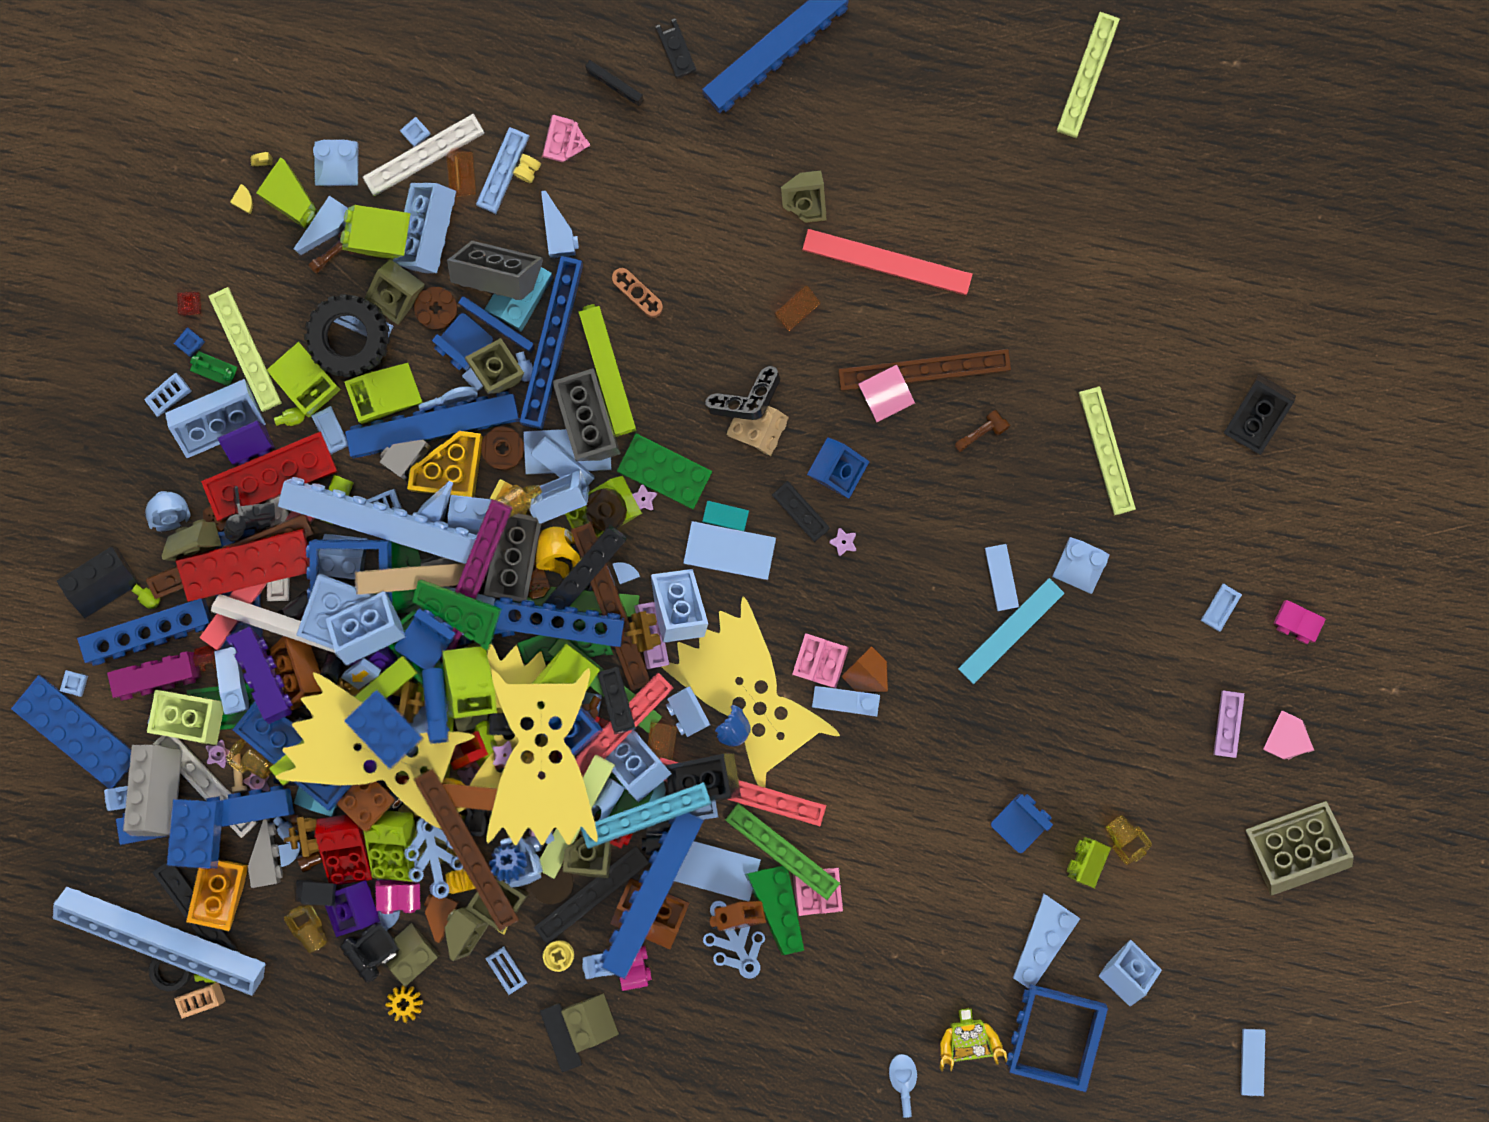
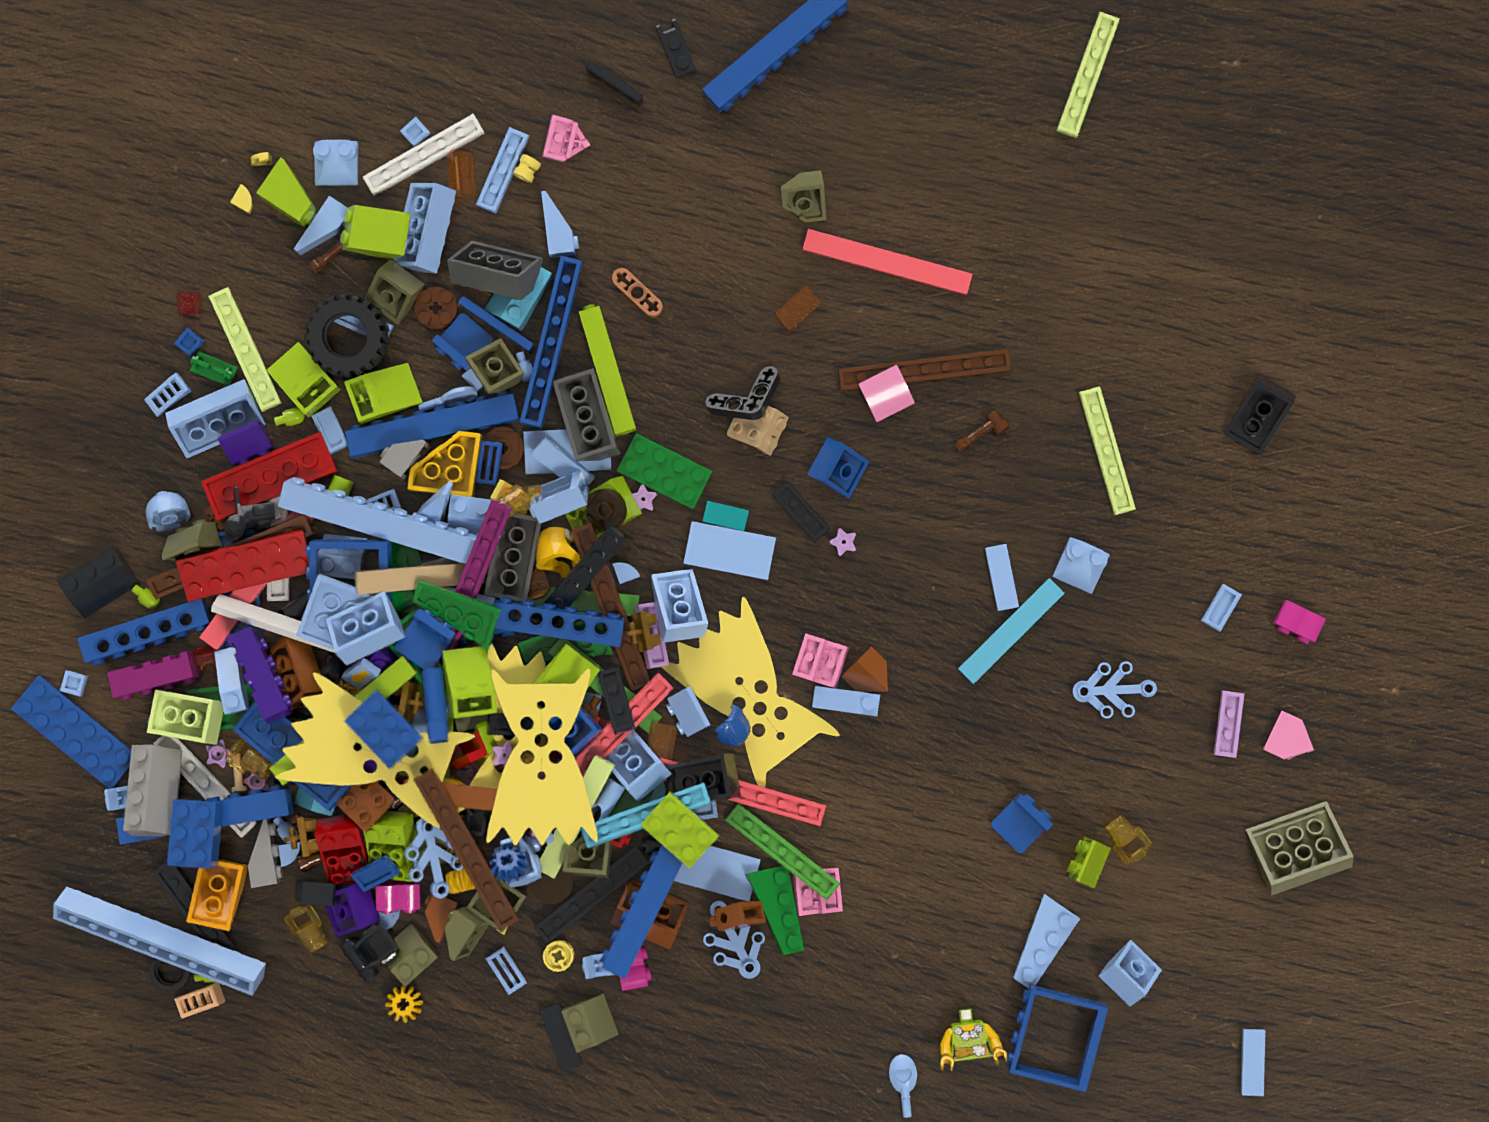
(375, 873): none -> blue tile
(478, 480): none -> blue tile
(679, 830): none -> lime plate
(1109, 690): none -> light blue plant

